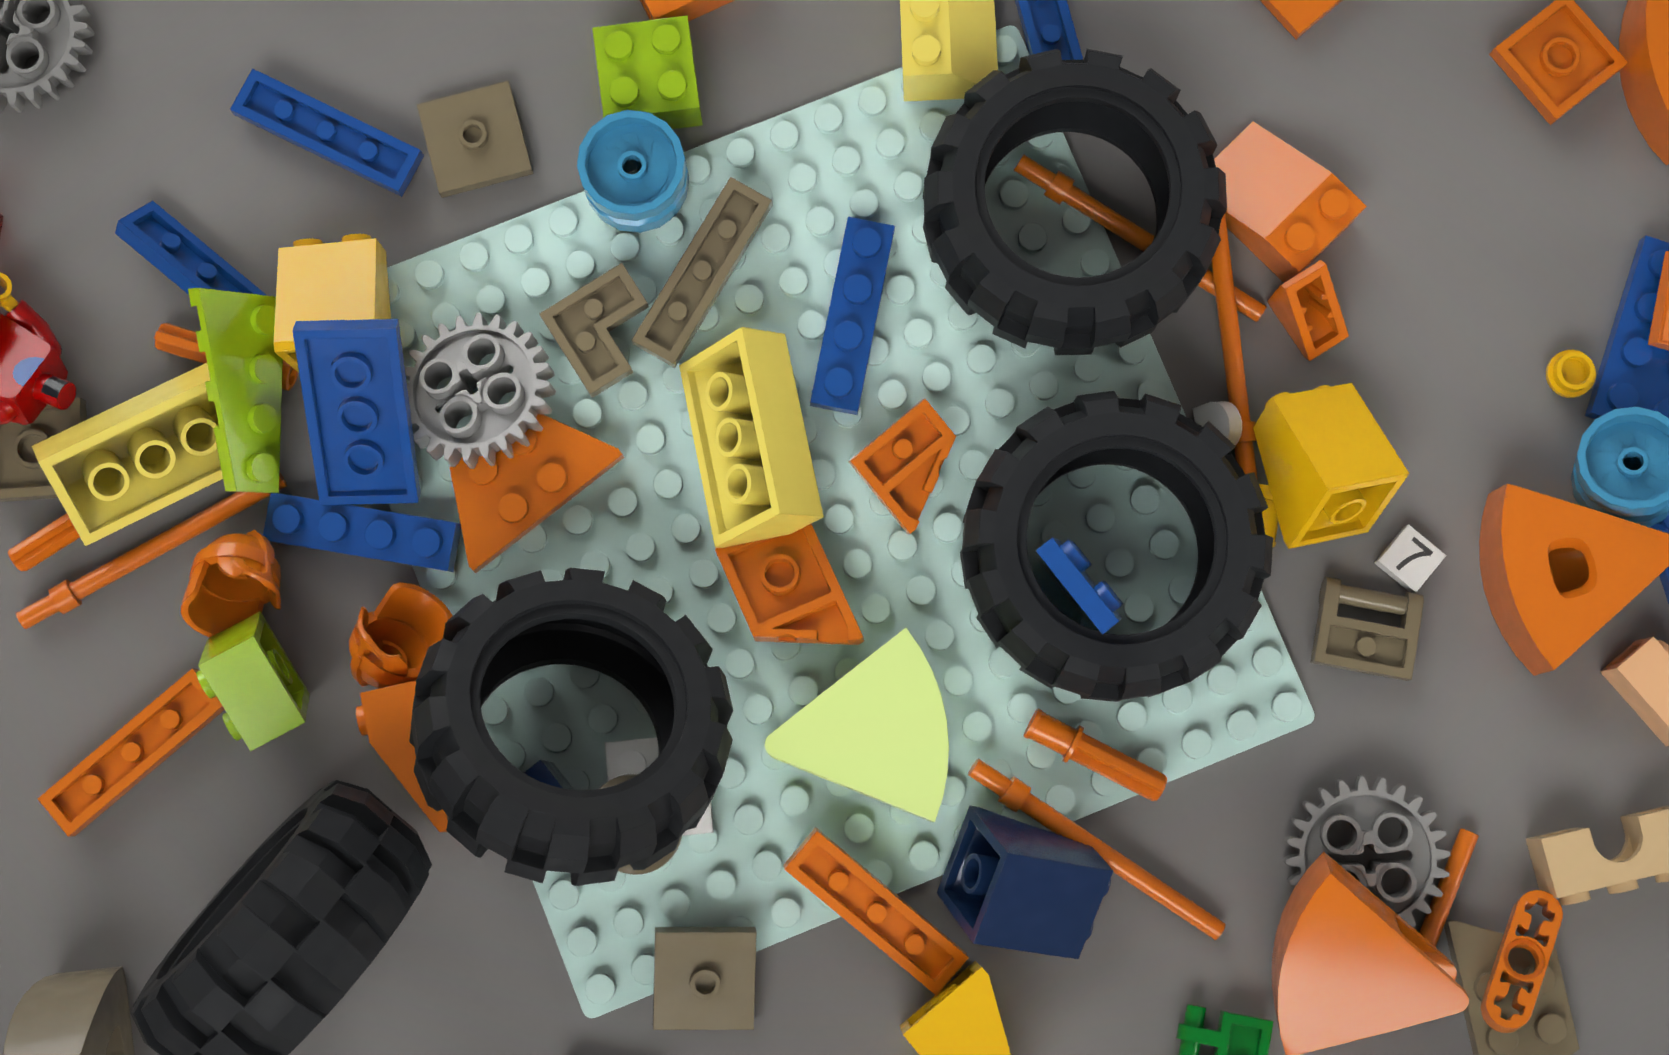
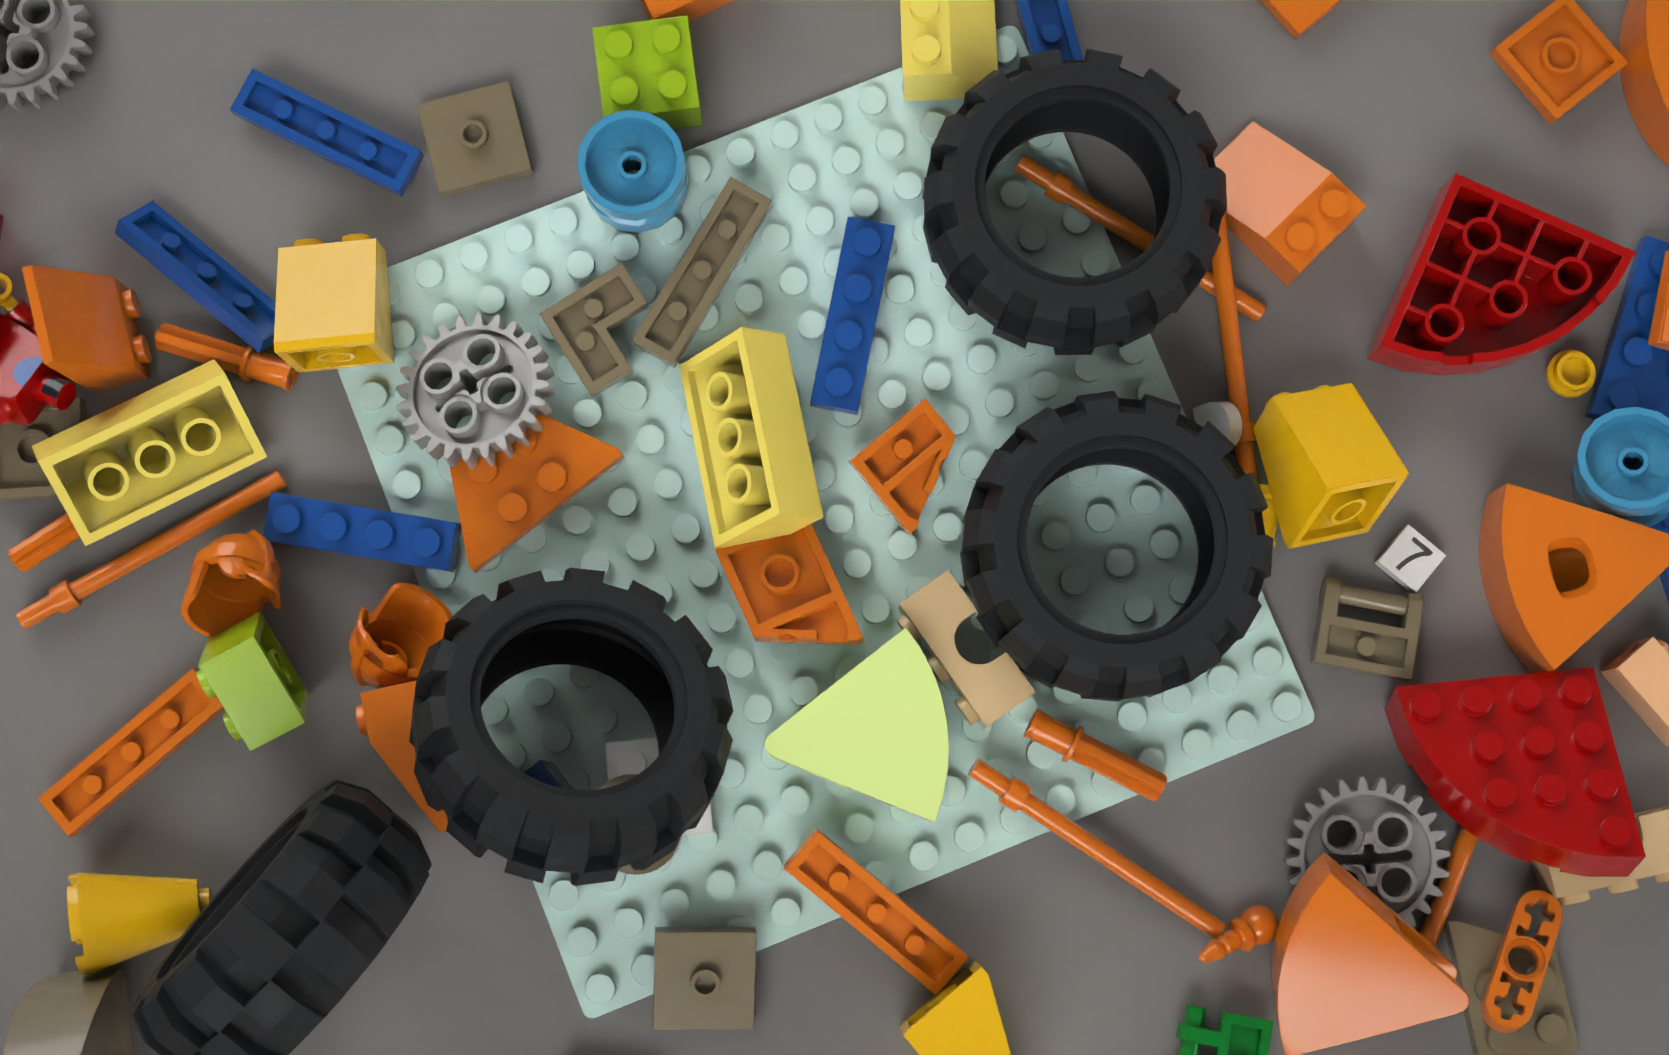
(87, 327): none -> orange slope
(128, 915): none -> yellow cone
(242, 385): lime wing -> none
(357, 411): blue plate -> none
(984, 689): none -> tan arch
(1023, 886): dark blue slope -> none
(1069, 567): blue plate -> none
(1254, 927): none -> orange bar
(1310, 311): orange slope -> none
(1492, 284): none -> red brick
(1524, 766): none -> red brick

